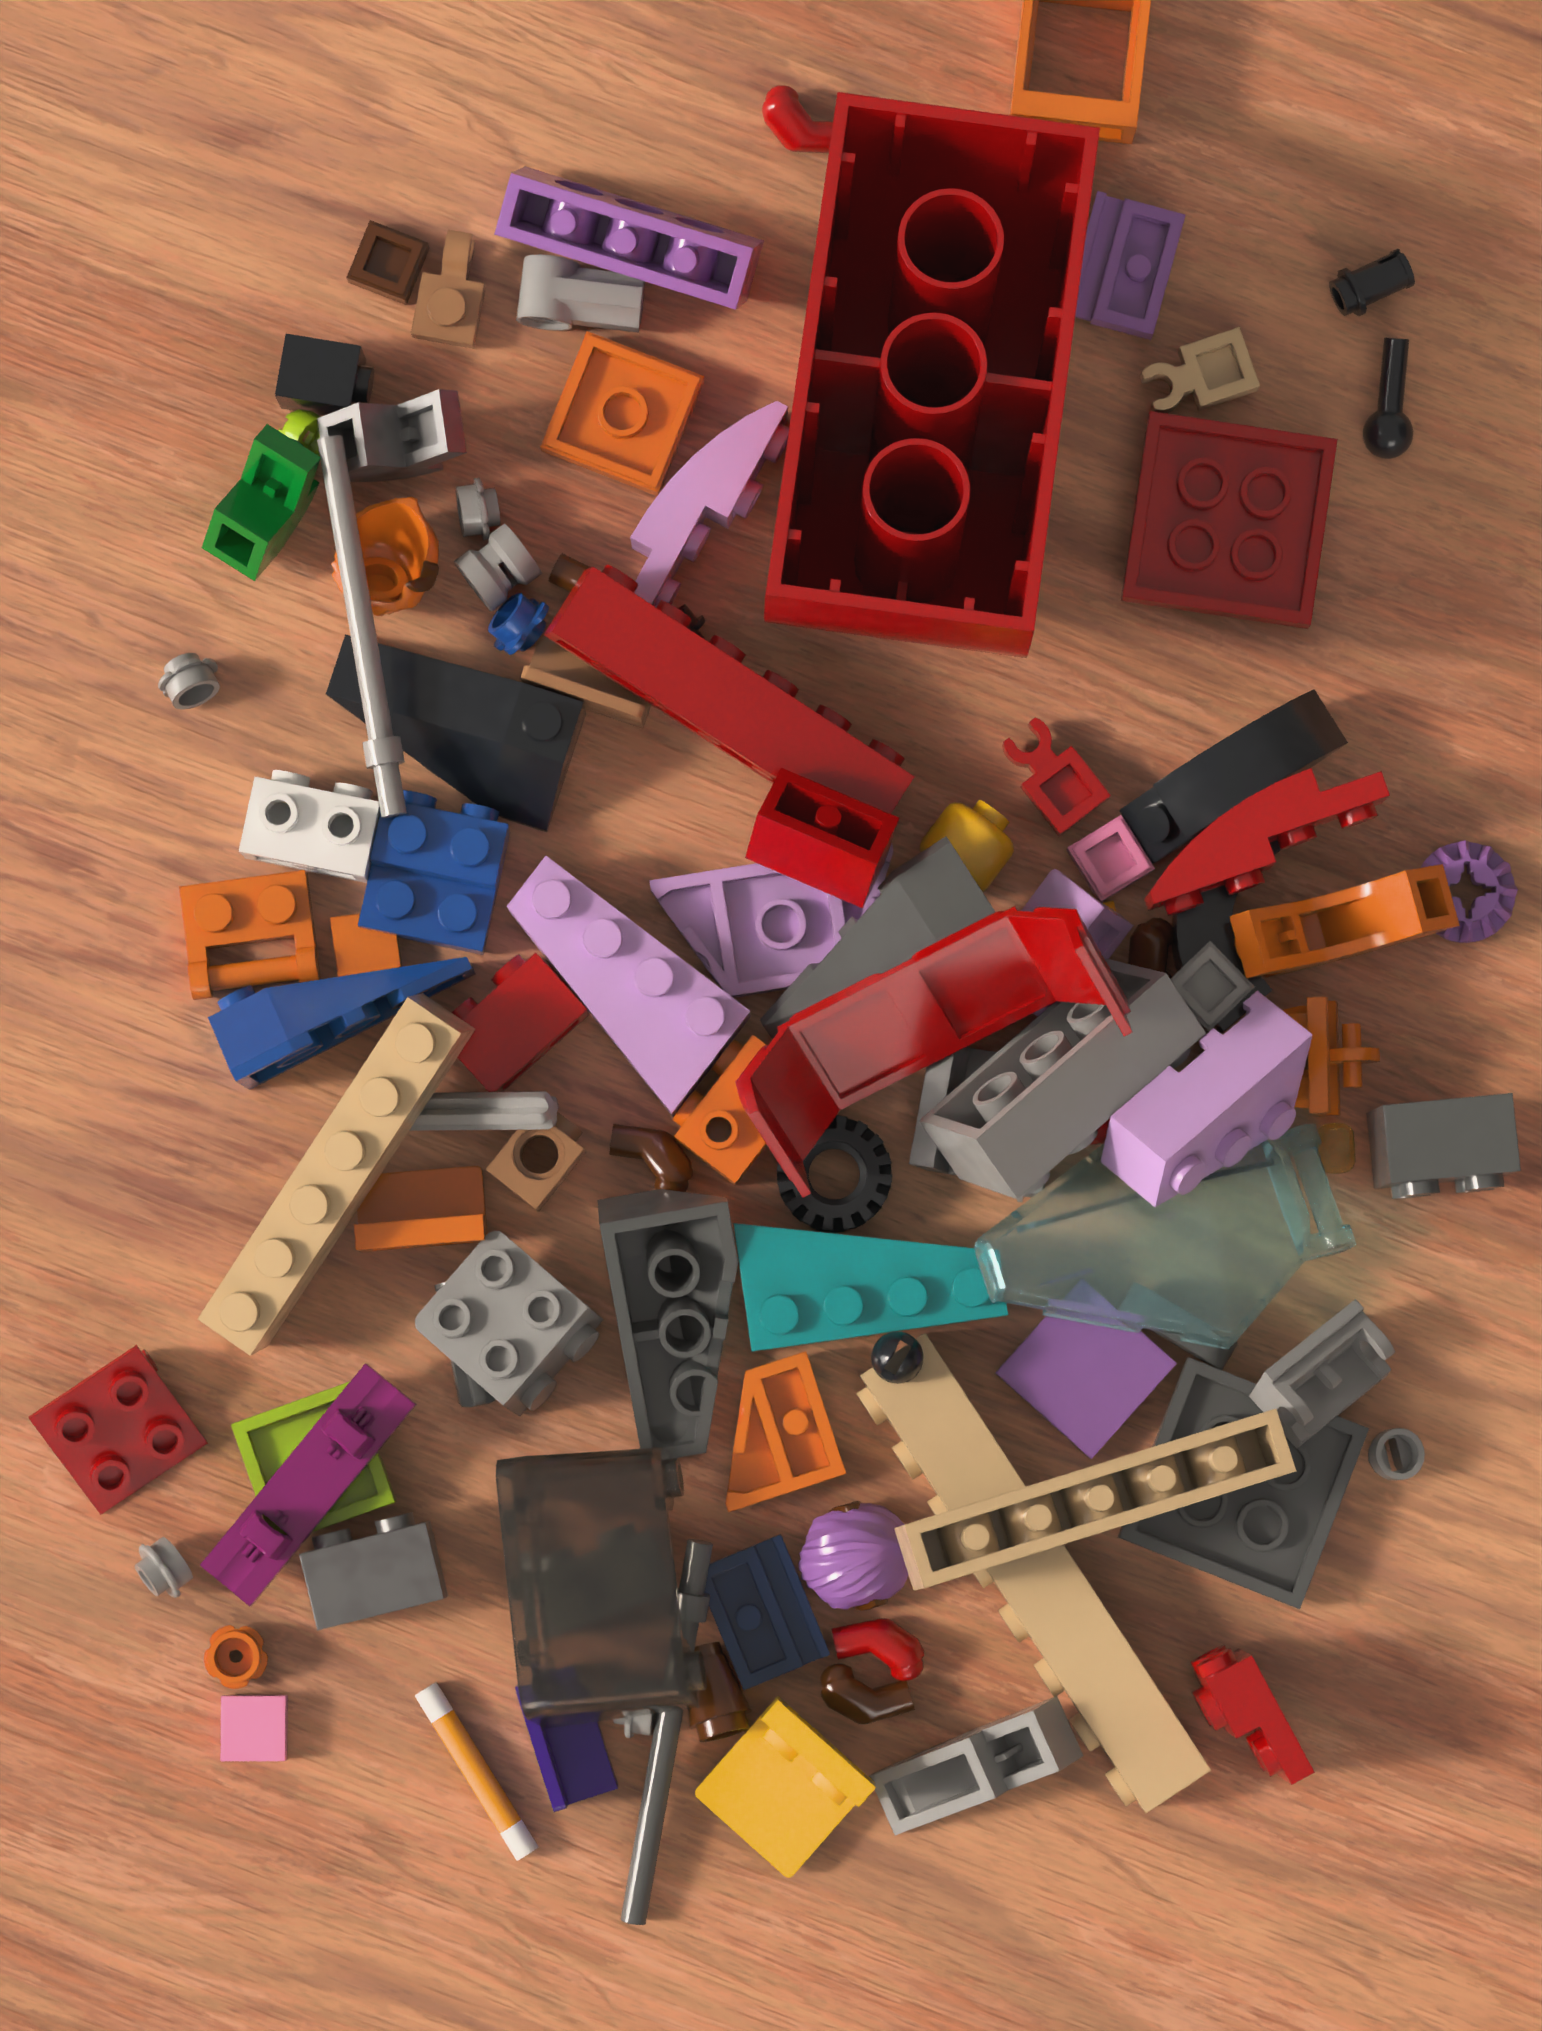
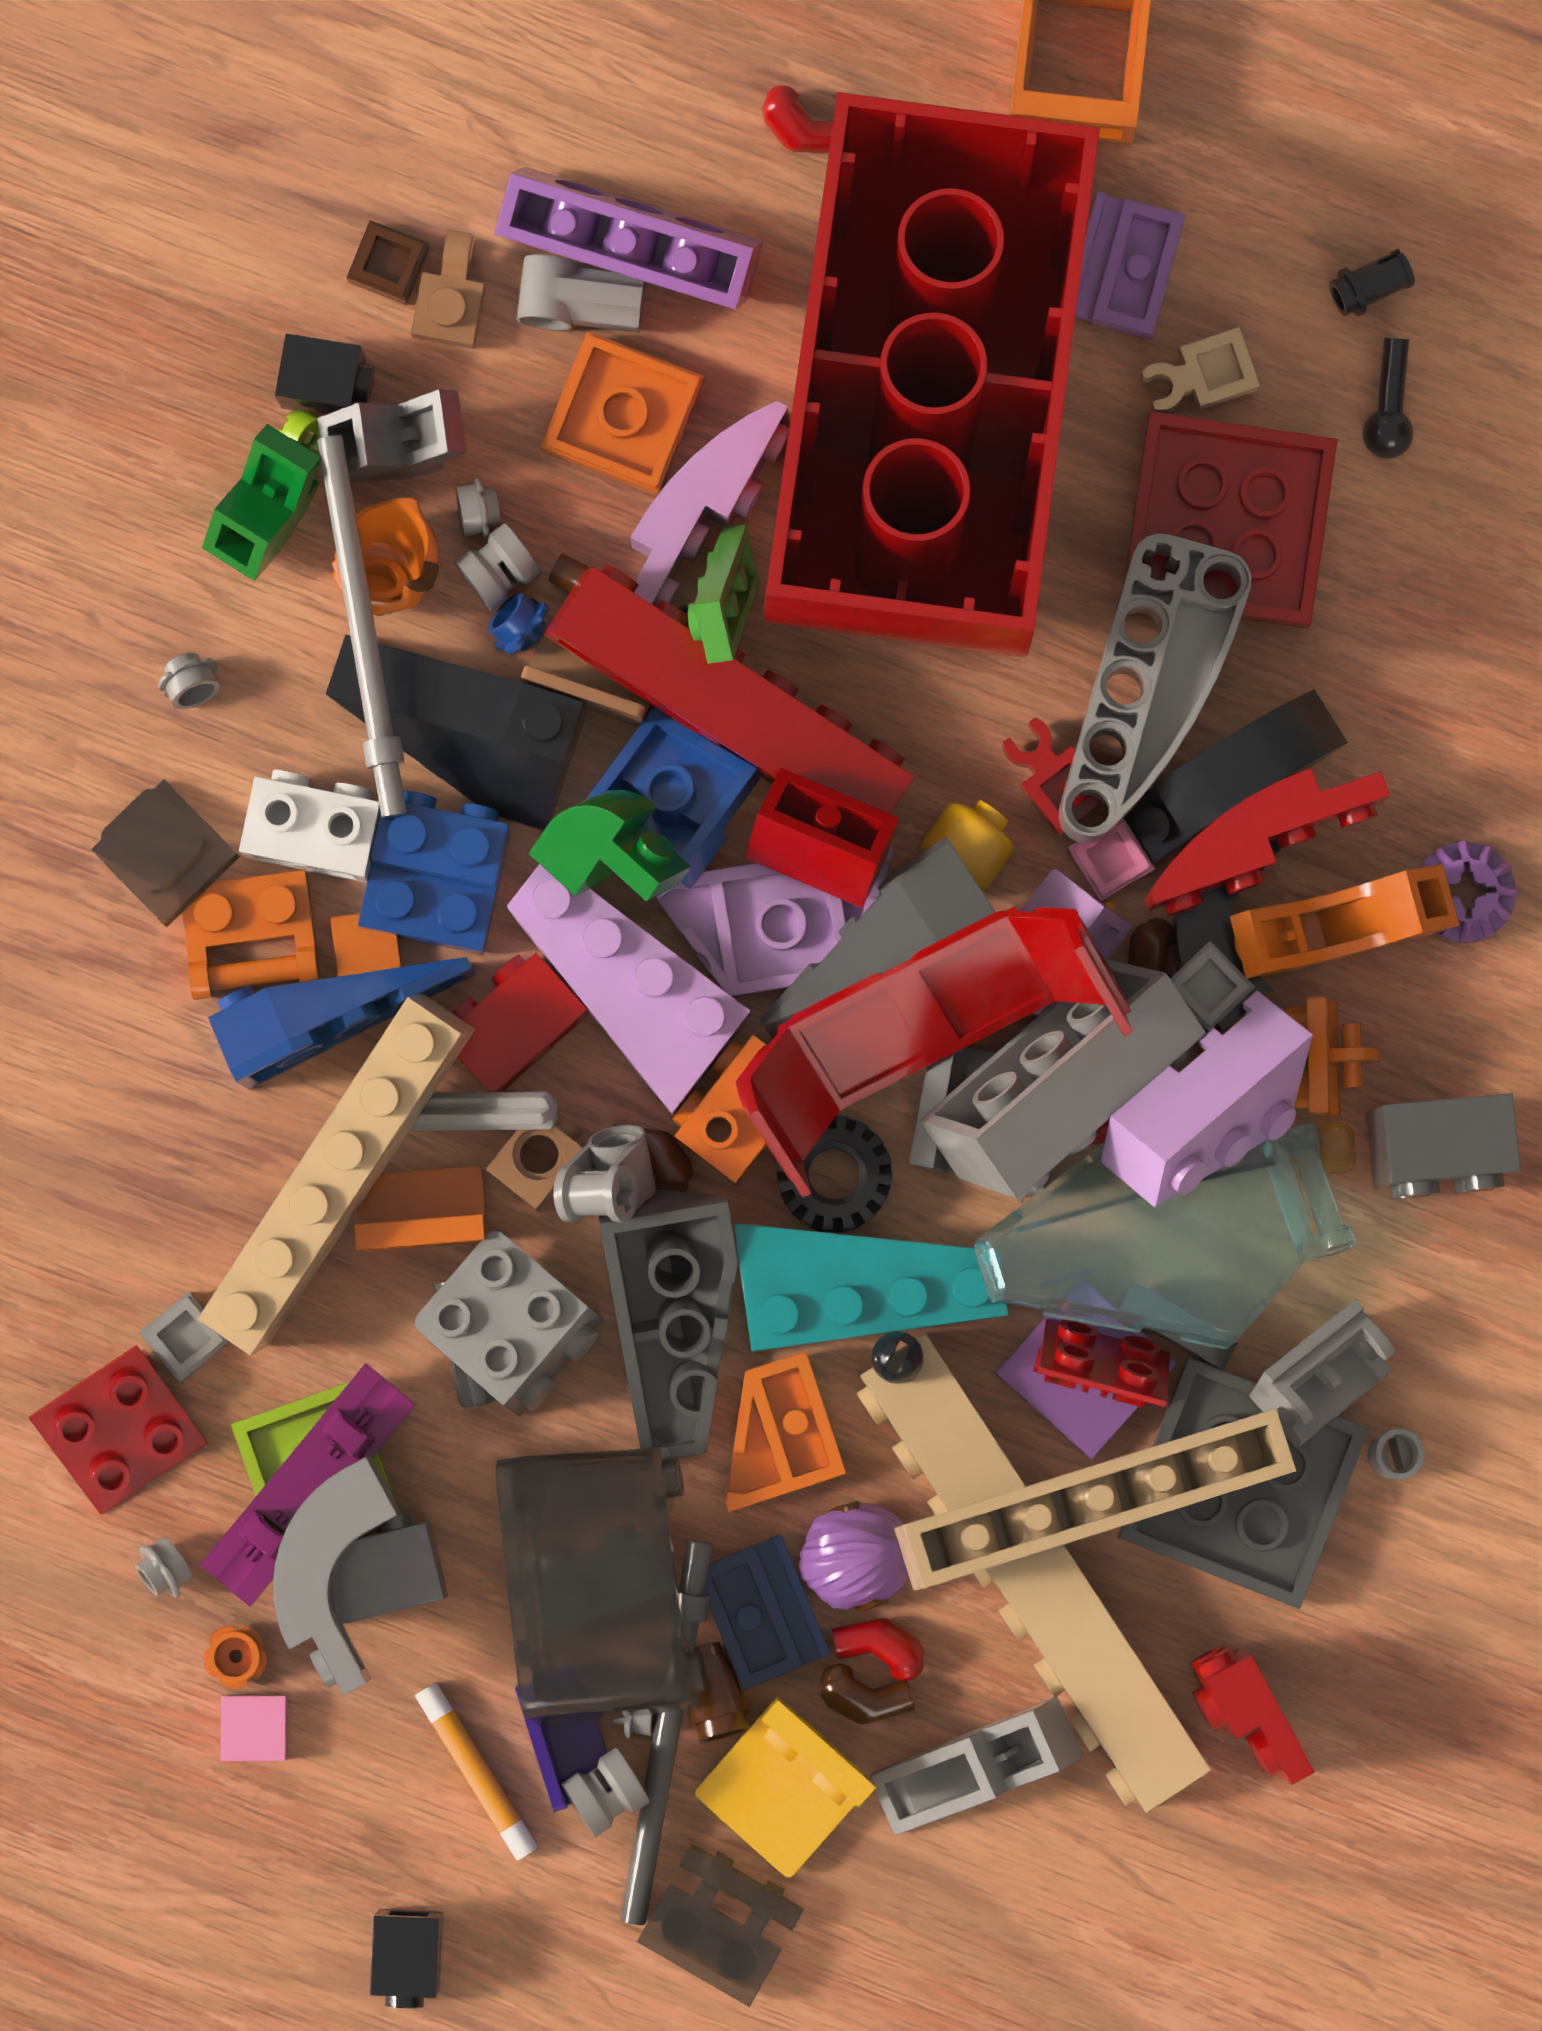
(164, 851): none -> clear smoke piece
(182, 1339): none -> light grey tile
(307, 1565): none -> light grey arch
(406, 1956): none -> black brick
(592, 1801): none -> light grey wheel
(606, 1176): none -> light grey piece
(609, 837): none -> green brick
(688, 780): none -> blue plate
(708, 1941): none -> clear smoke plate
(724, 595): none -> bright green plate
(1126, 1367): none -> red hinge
(1171, 672): none -> light grey beam

